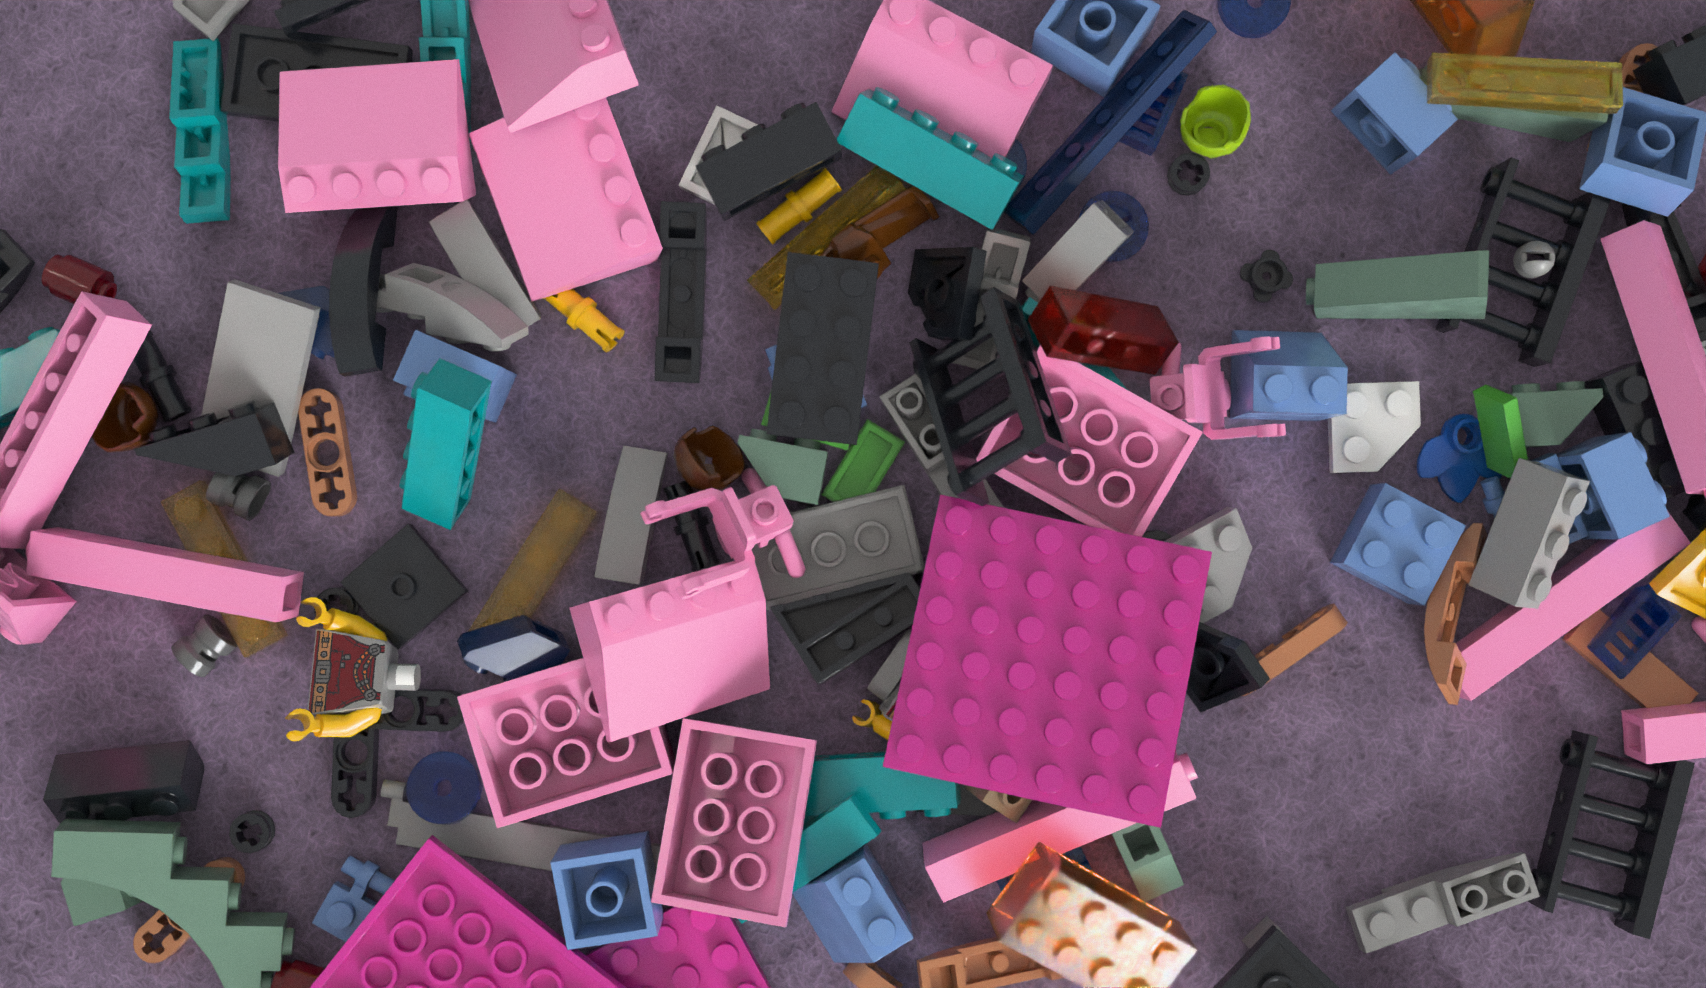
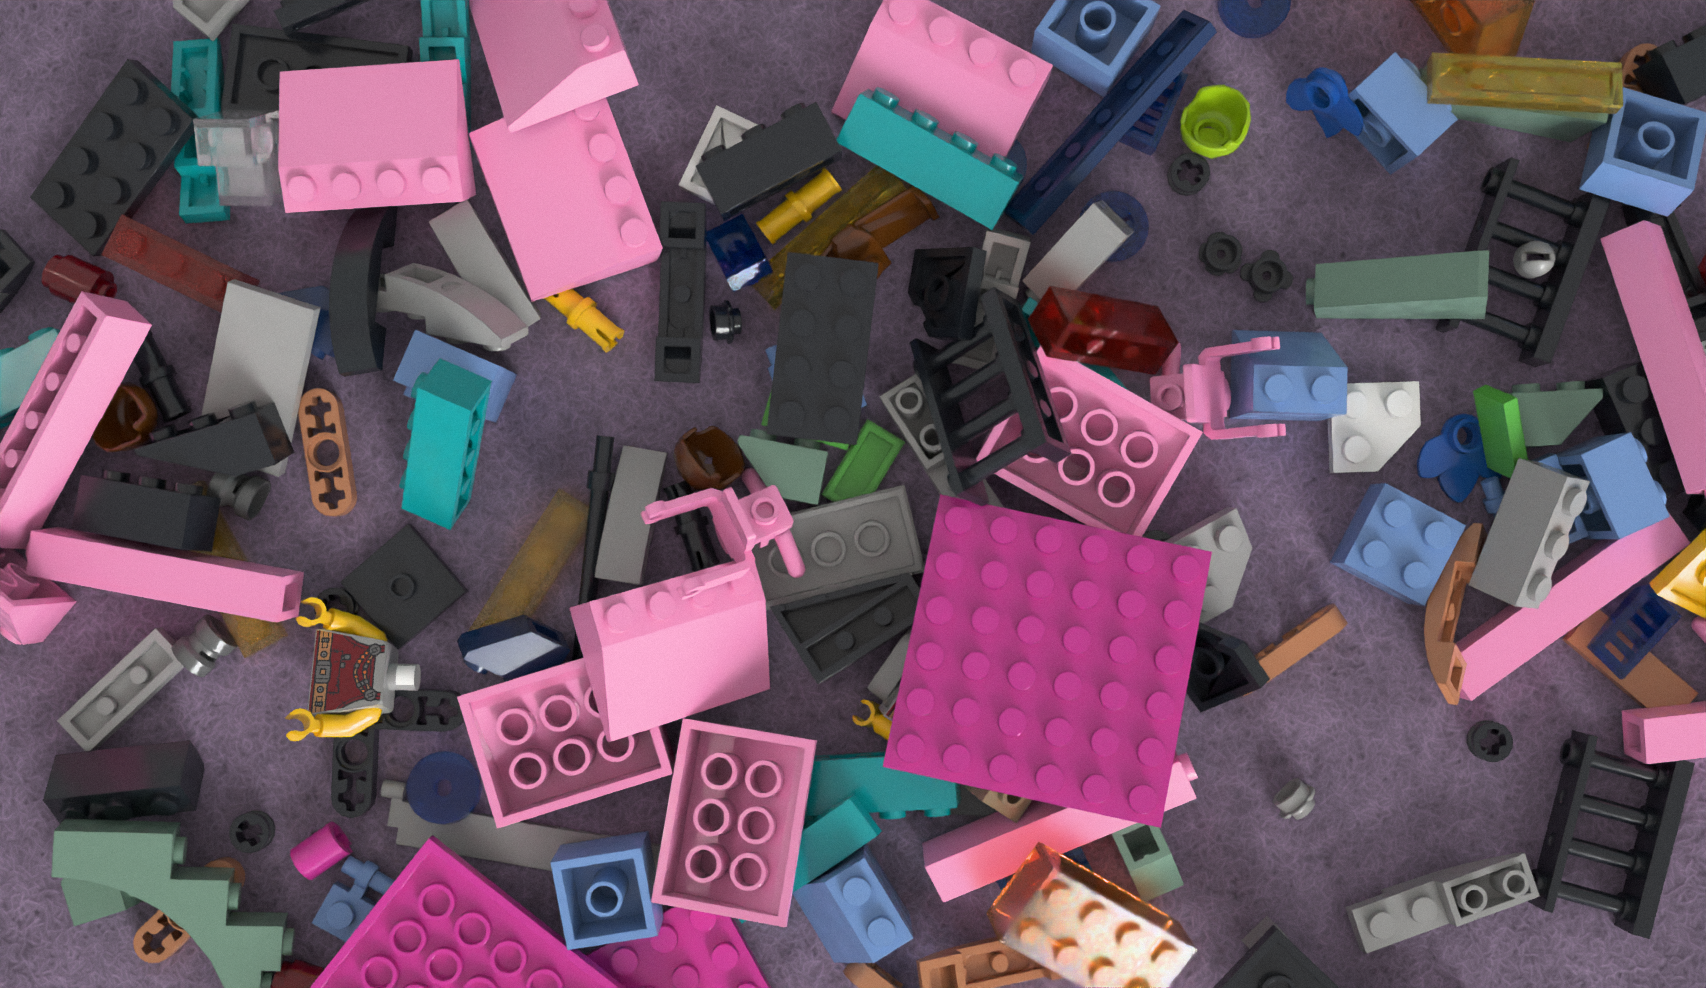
(115, 156): none -> black plate
(122, 691): none -> light grey plate
(147, 511): none -> black brick
(172, 262): none -> clear red brick
(244, 153): none -> clear brick
(320, 851): none -> dark pink piece
(600, 482): none -> black bar
(724, 322): none -> black plate
(738, 253): none -> clear blue slope
(1231, 248): none -> black plate
(1295, 799): none -> light grey plate
(1327, 96): none -> blue plate
(1499, 750): none -> black bush

